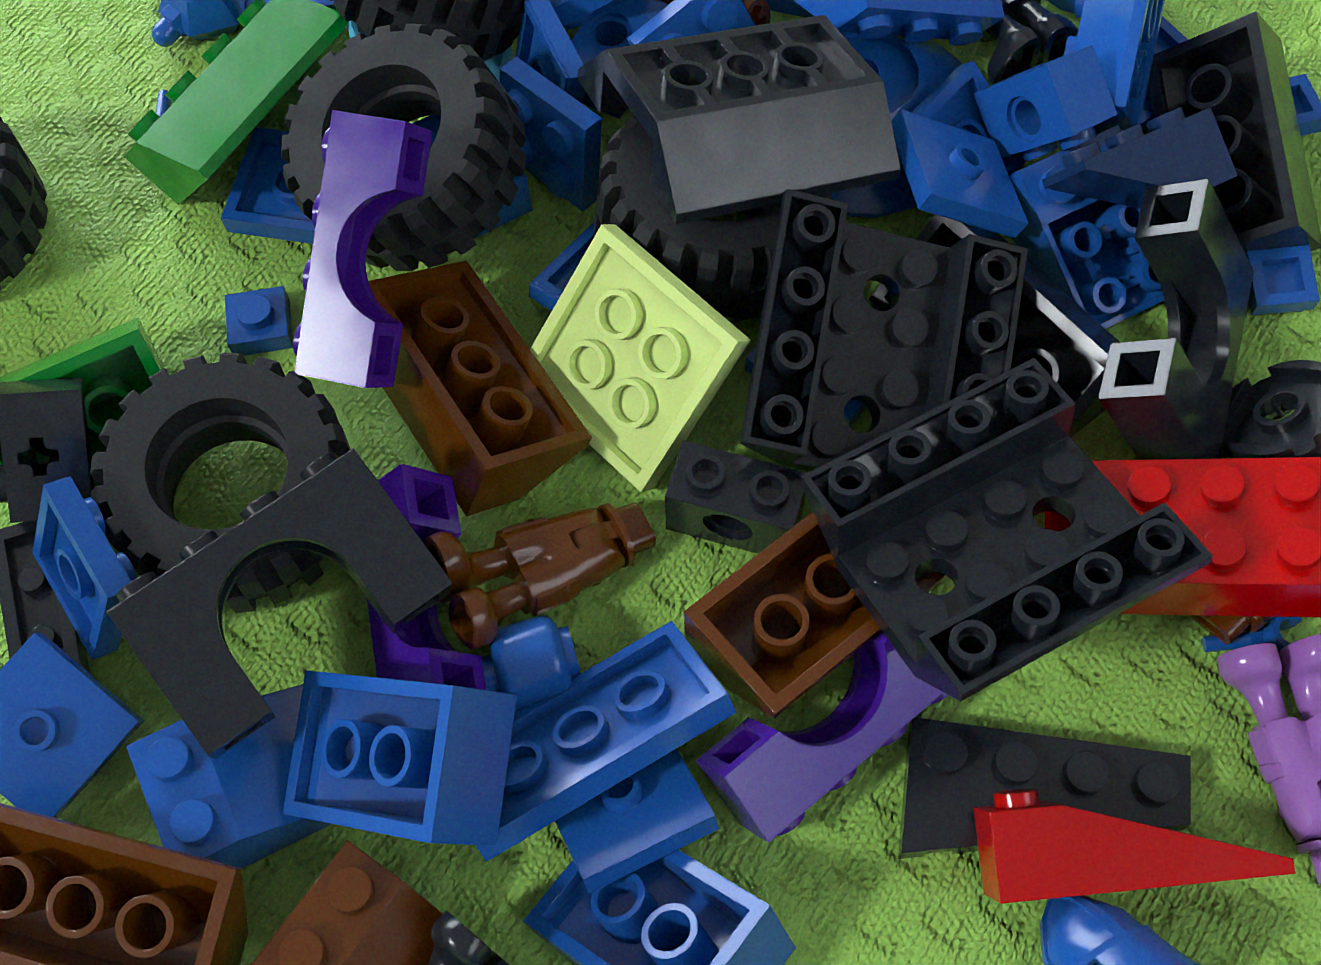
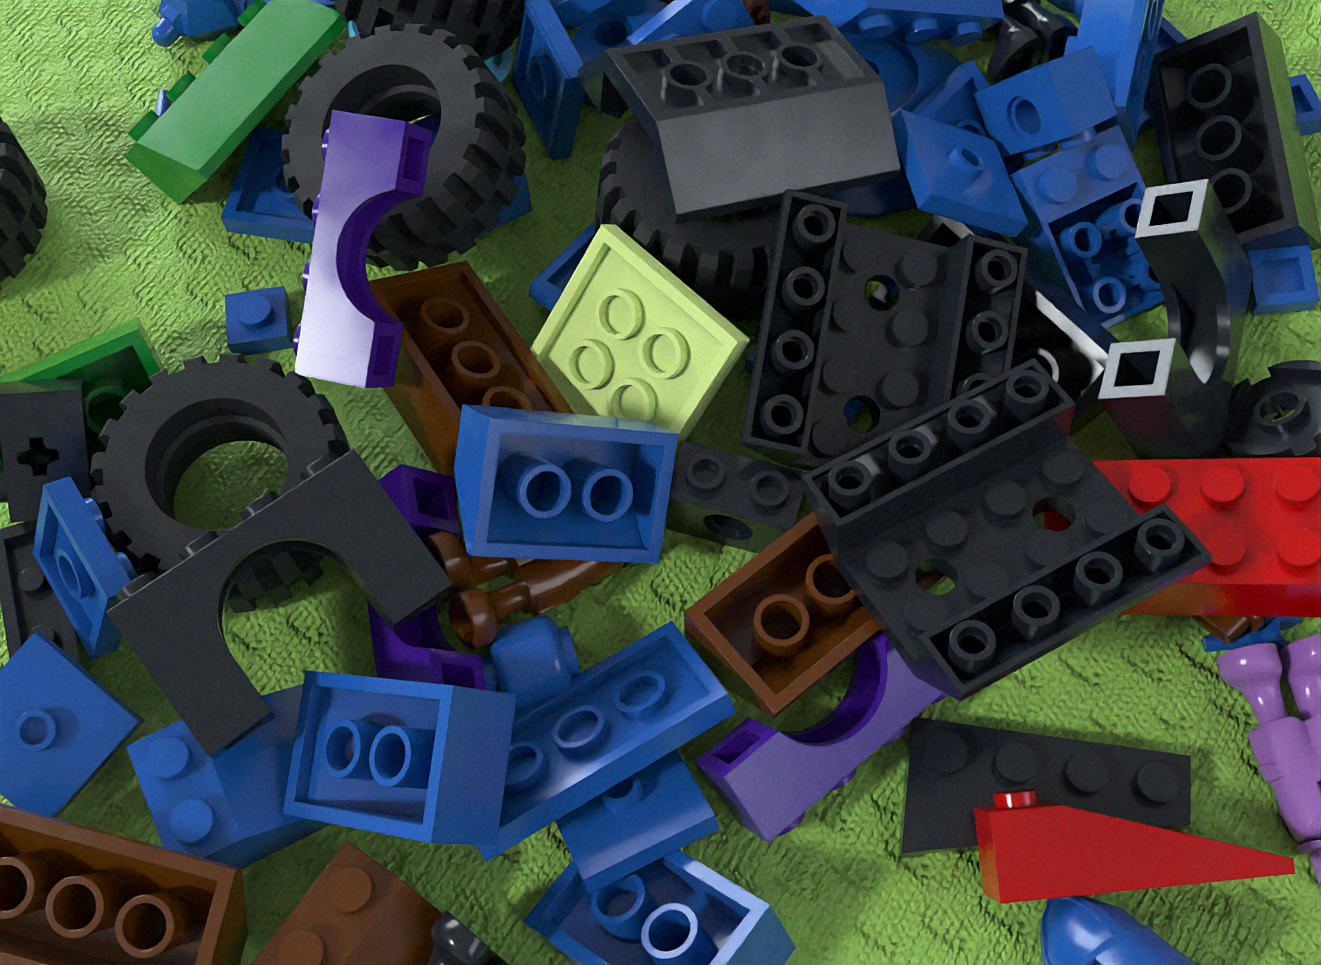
(559, 132): blue plate -> none
(562, 485): none -> blue slope
(1172, 153): dark blue slope -> none

